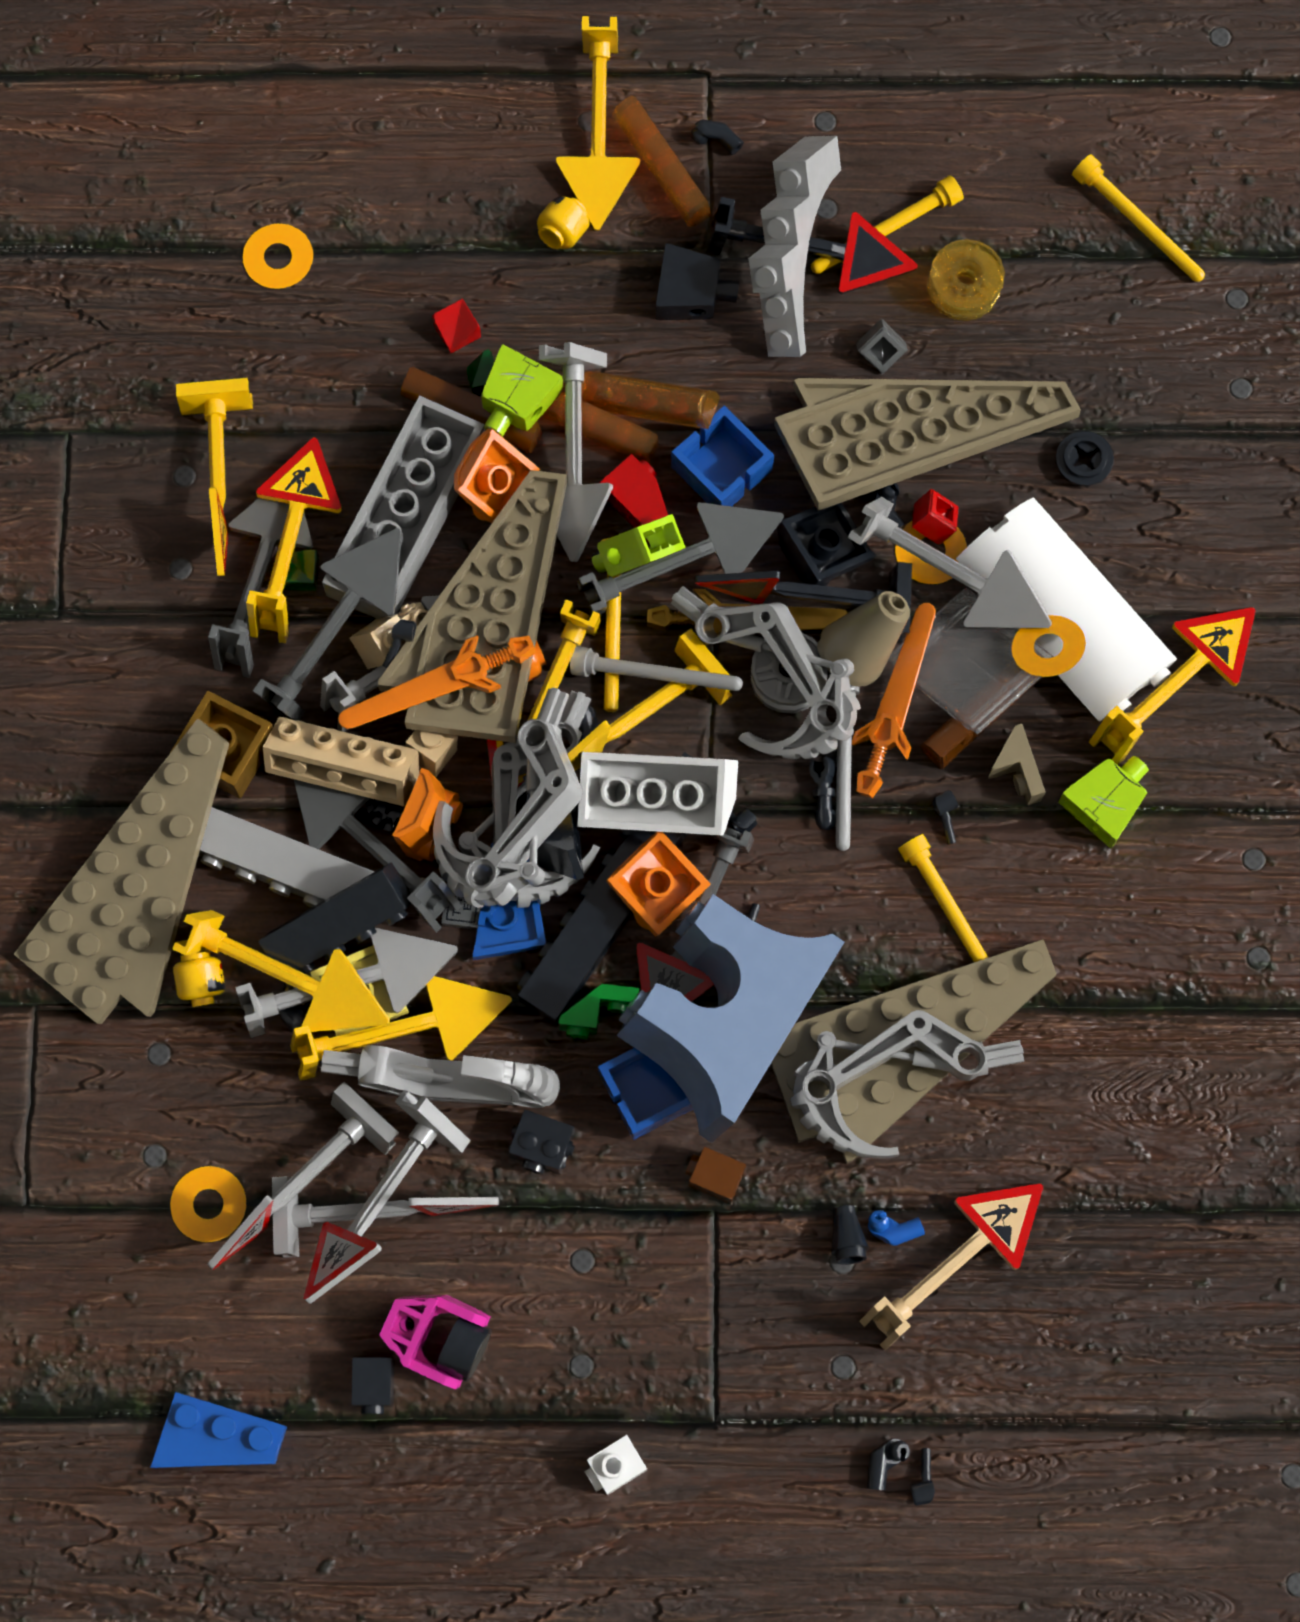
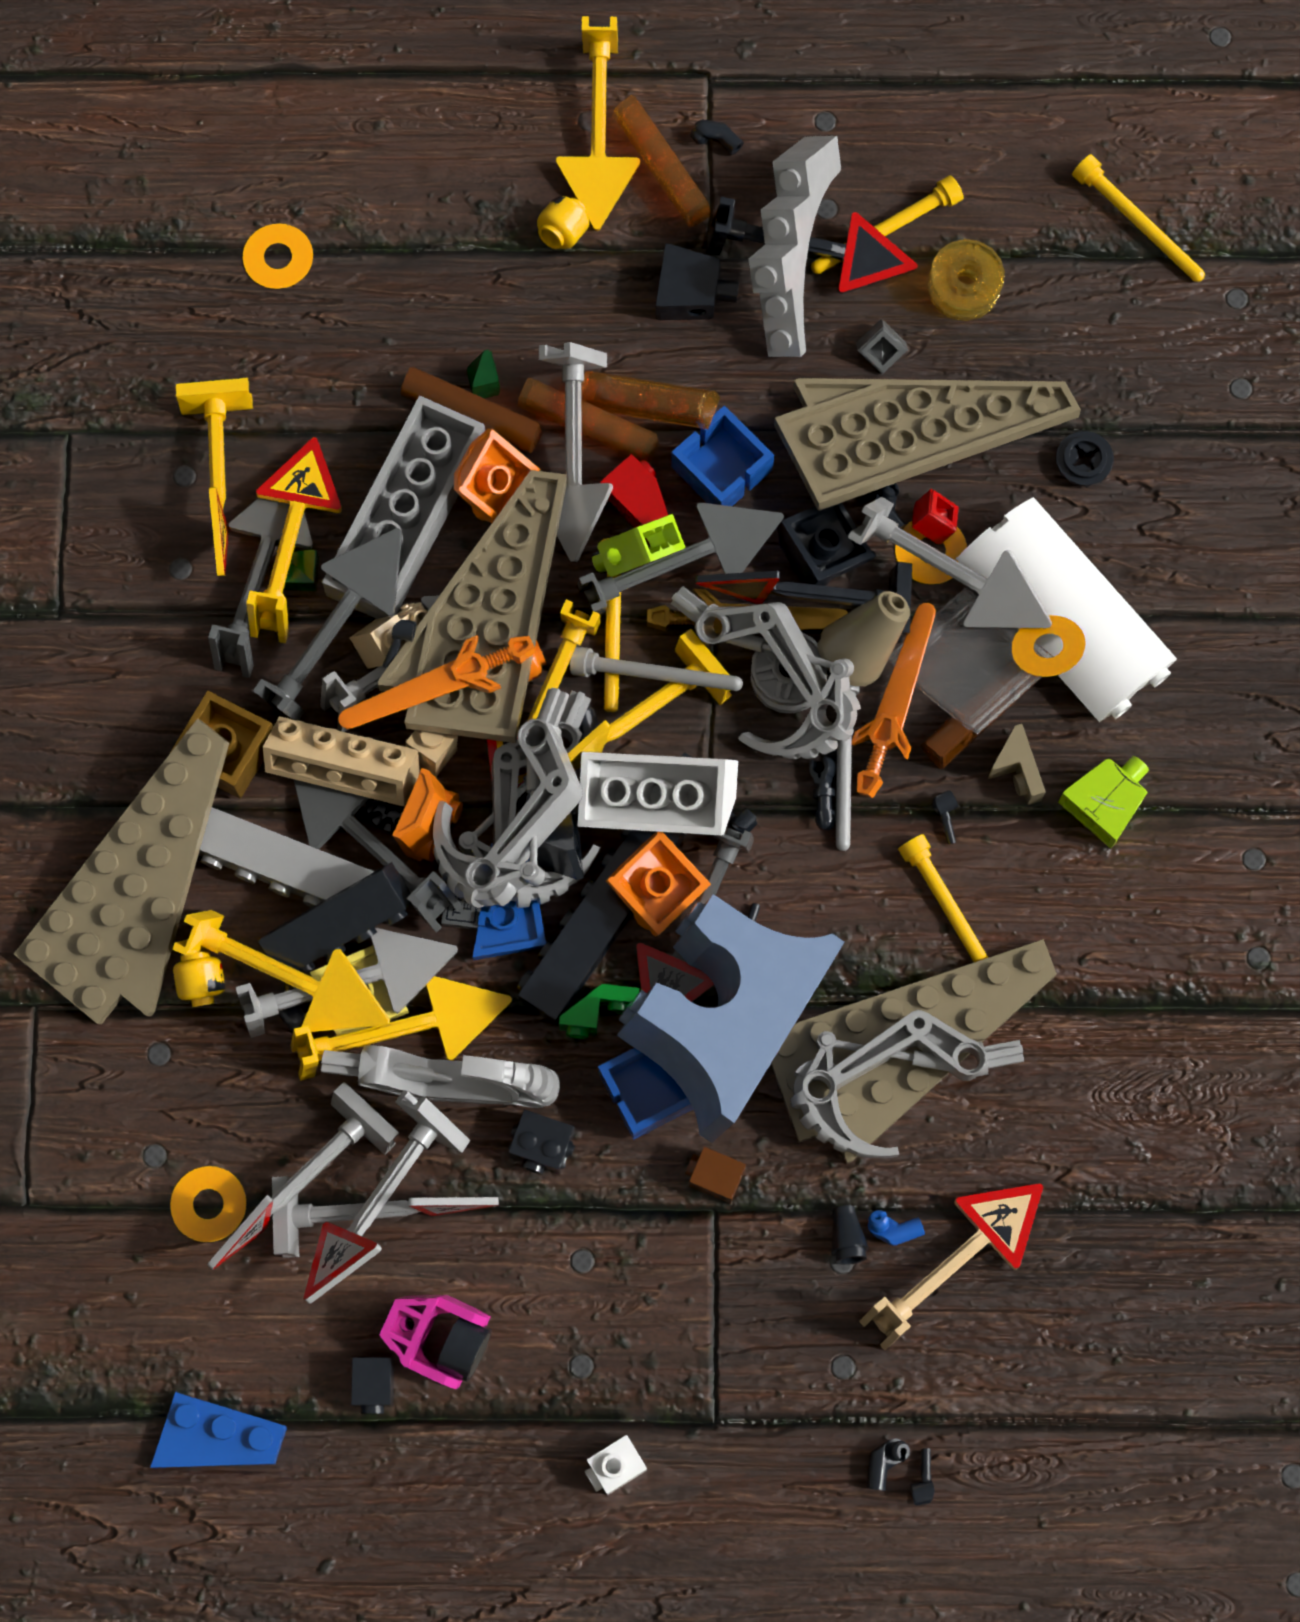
(456, 326): red slope -> none
(518, 391): lime torso -> none
(1217, 640): yellow piece -> none

